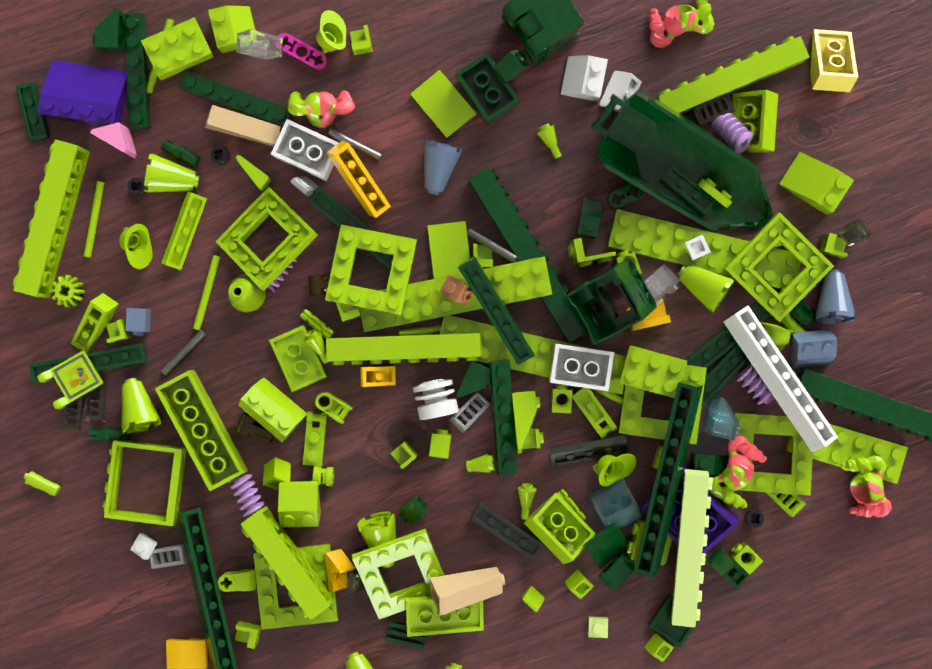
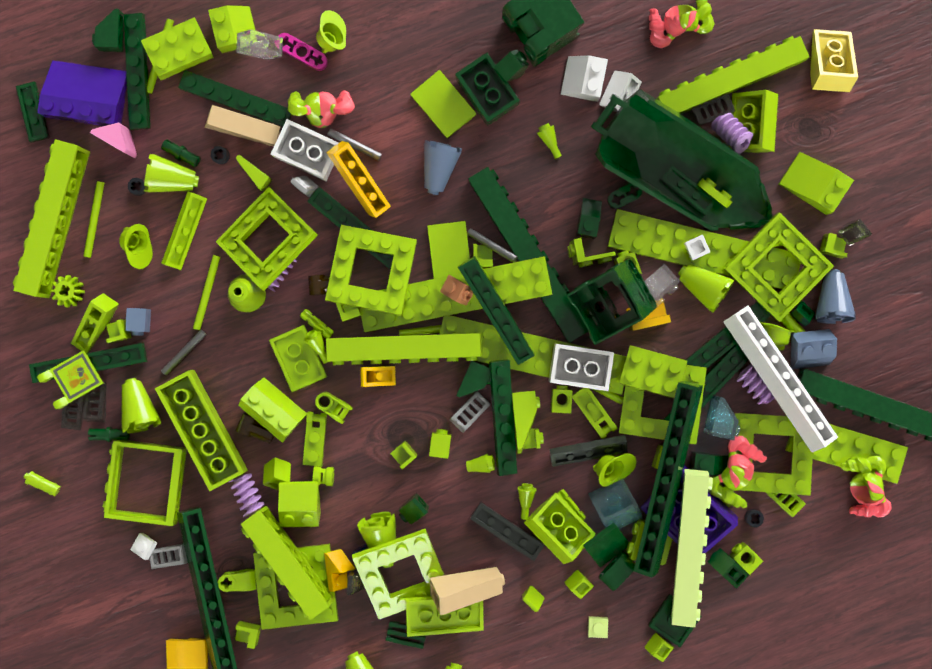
(361, 41): lime panel -> none
(435, 399): white wheel -> none

